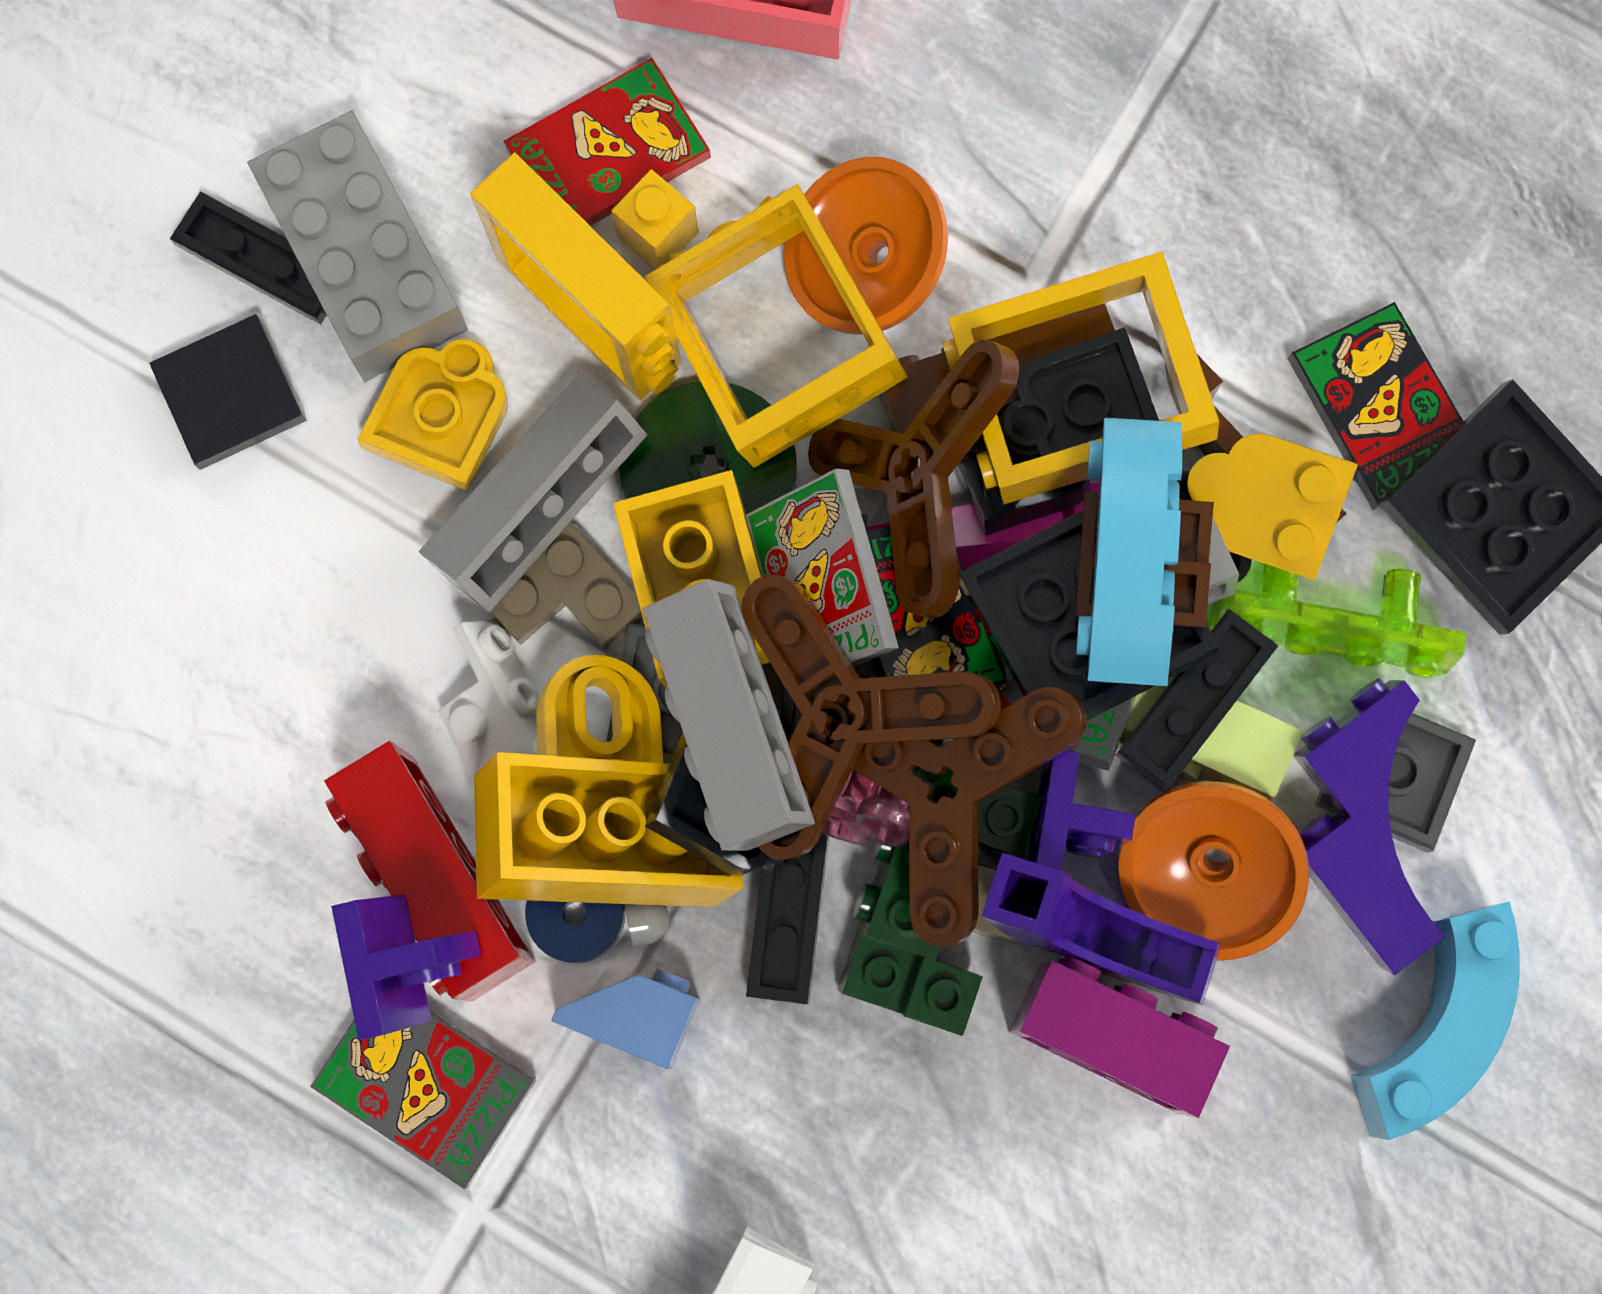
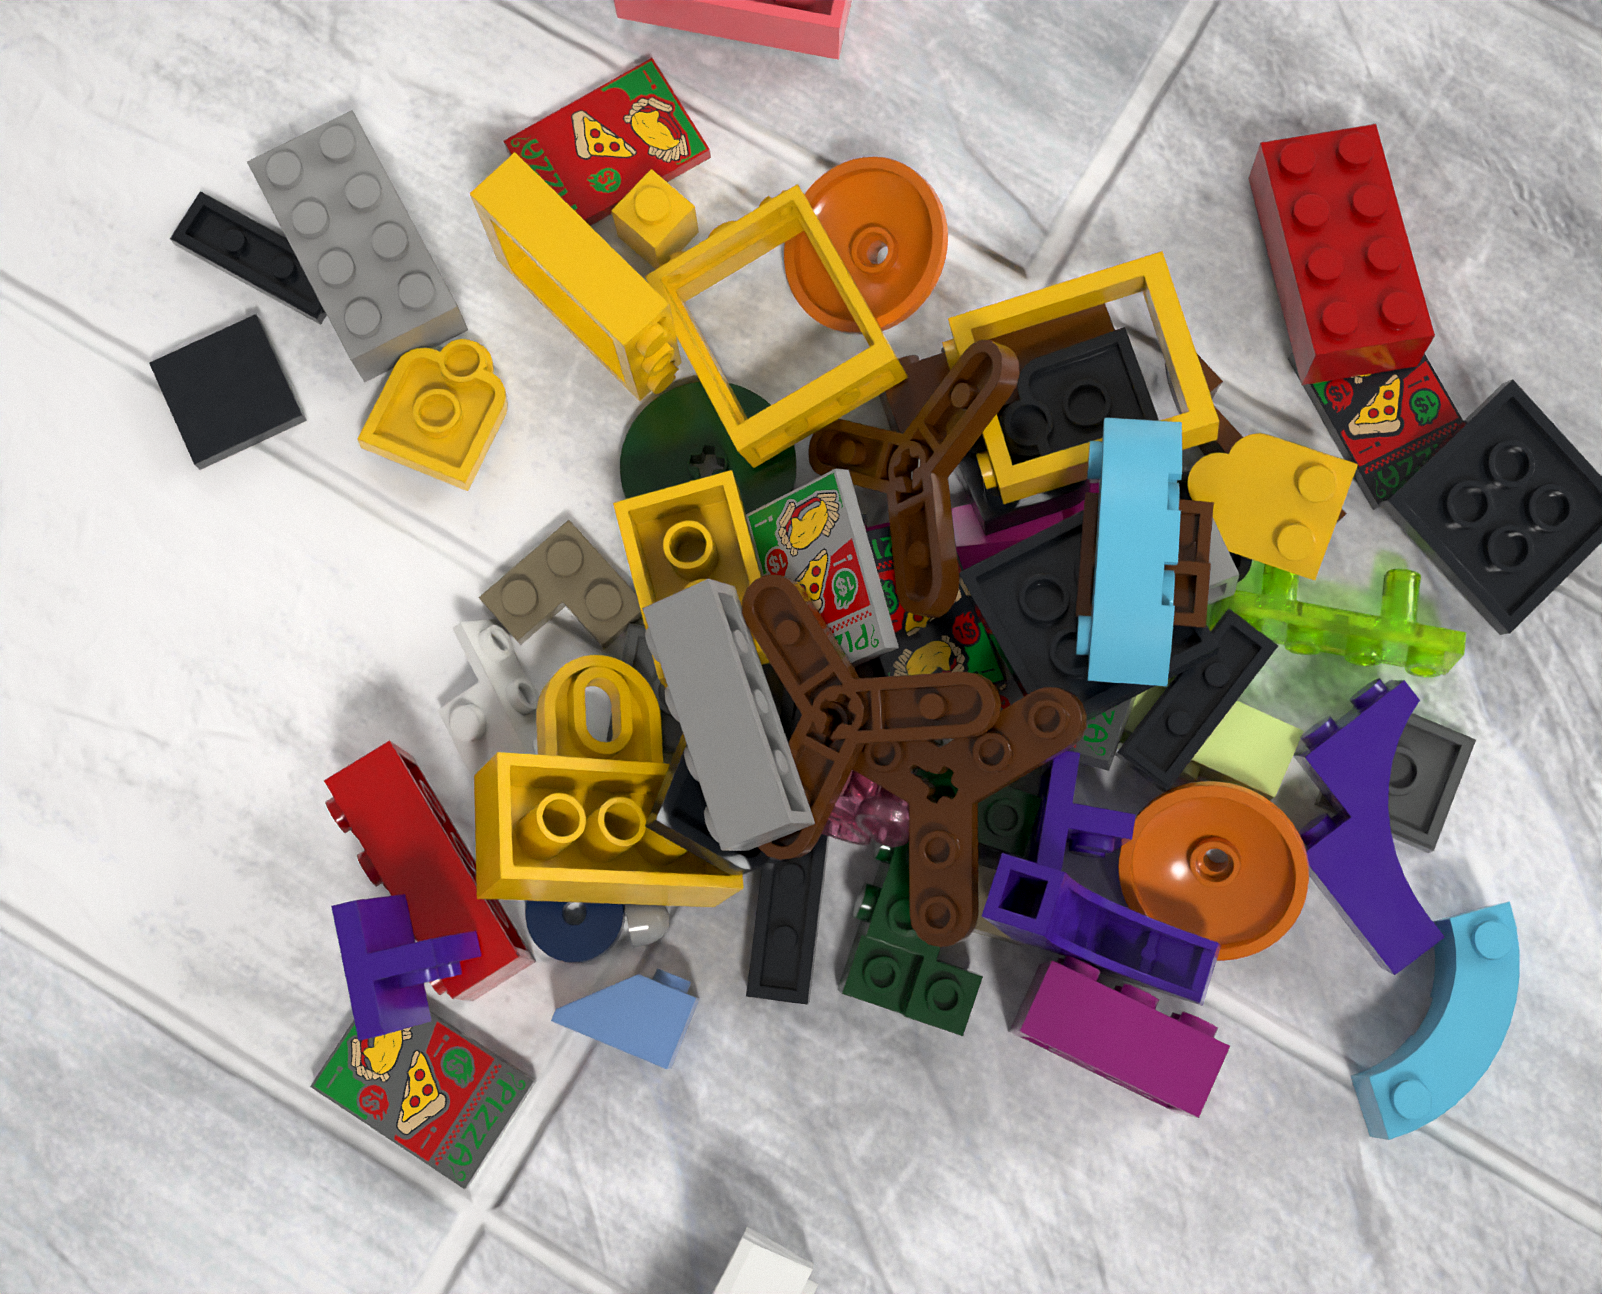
(533, 492): light grey brick -> none
(1340, 254): none -> red brick

